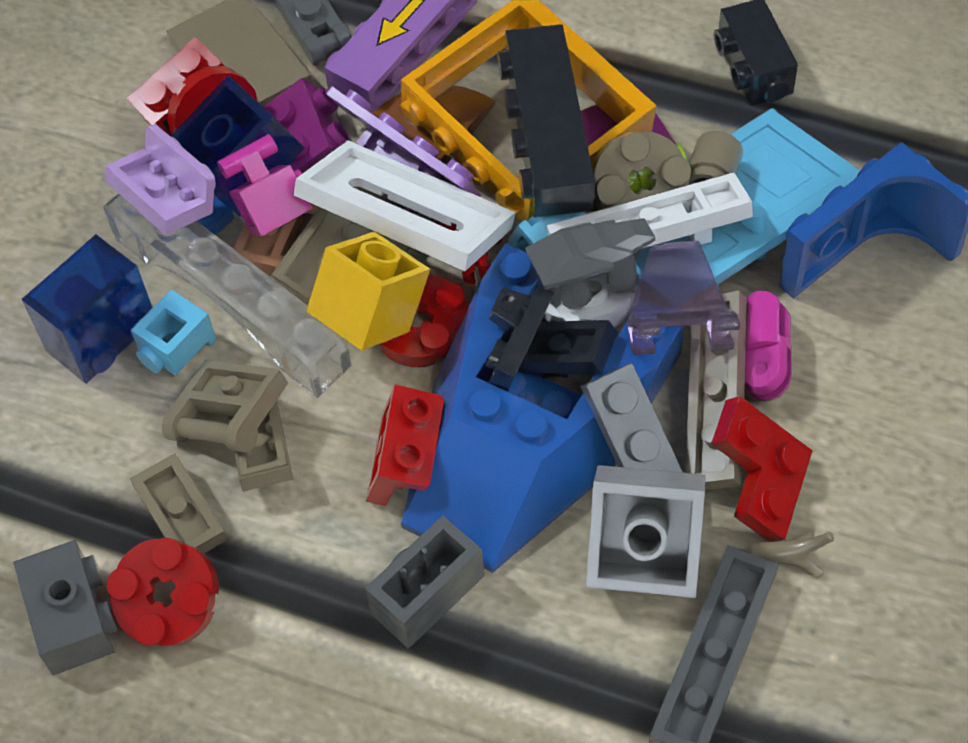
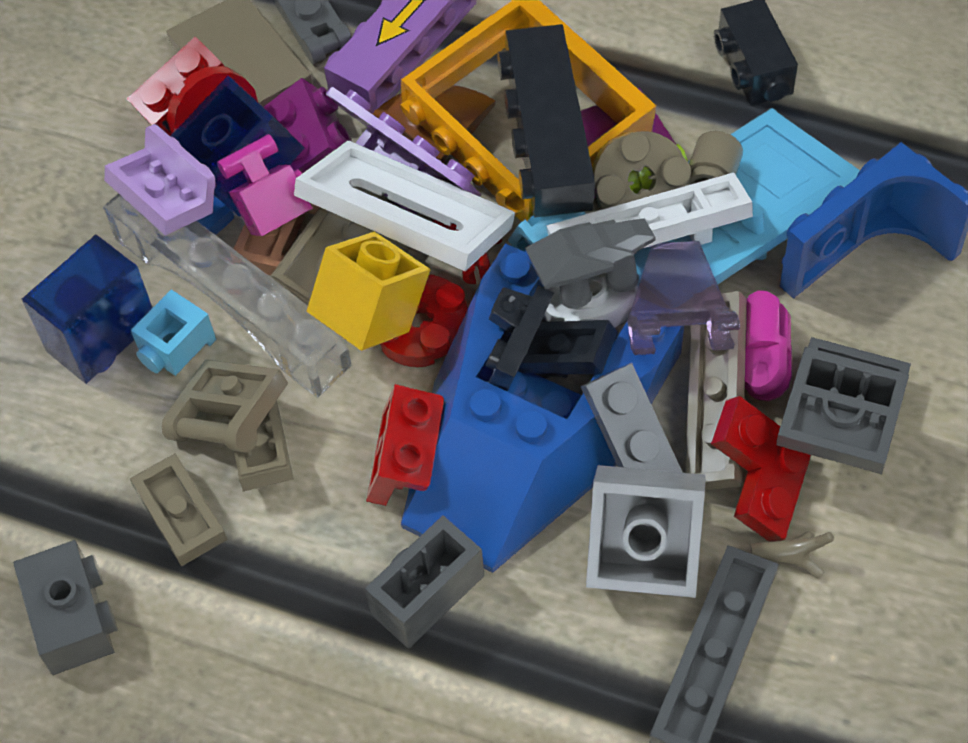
(133, 587): red plate -> none
(844, 405): none -> dark grey bracket

